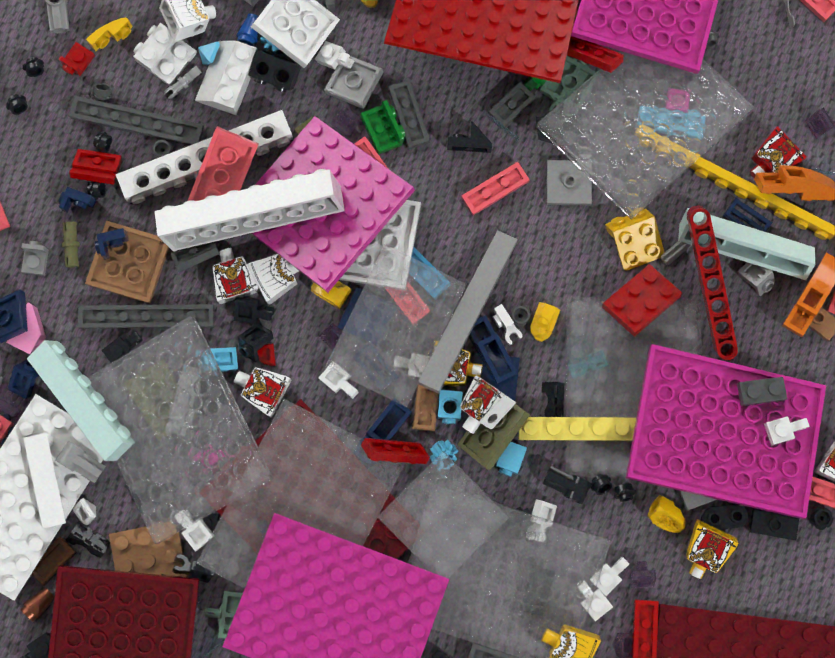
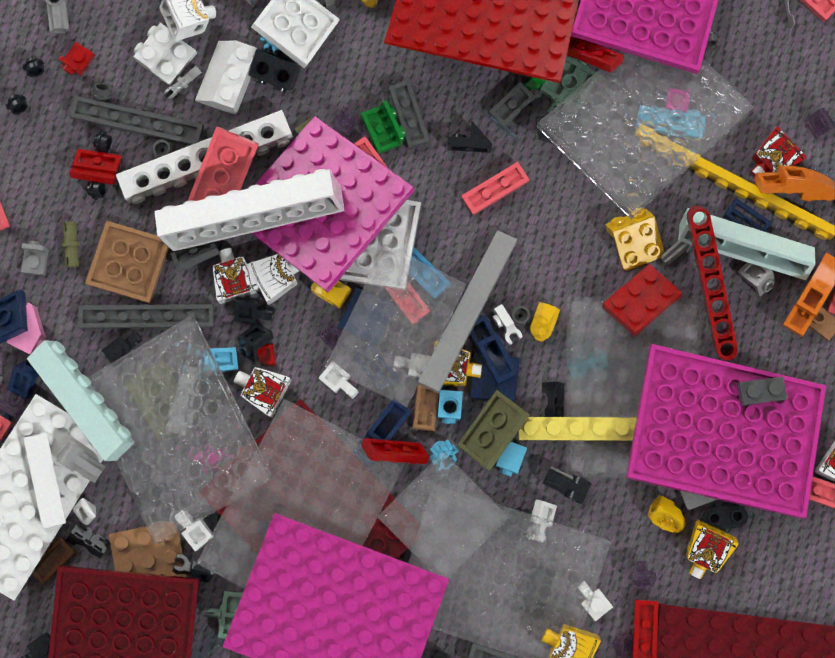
(36, 605): copper cone -> none
(80, 199): dark blue bracket -> none
(113, 238): dark blue bracket -> none
(116, 29): yellow slope -> none
(208, 52): medium azure slope -> none
(247, 34): blue cone -> none
(332, 55): white plate -> none
(354, 84): light grey plate -> none
(484, 405): torso -> none
(567, 184): light grey plate -> none
(601, 484): black plate -> none
(609, 576): white plate -> none
(624, 492): black plate -> none
(774, 525): black plate -> none
(782, 430): white plate -> none
(827, 518): black plate -> none

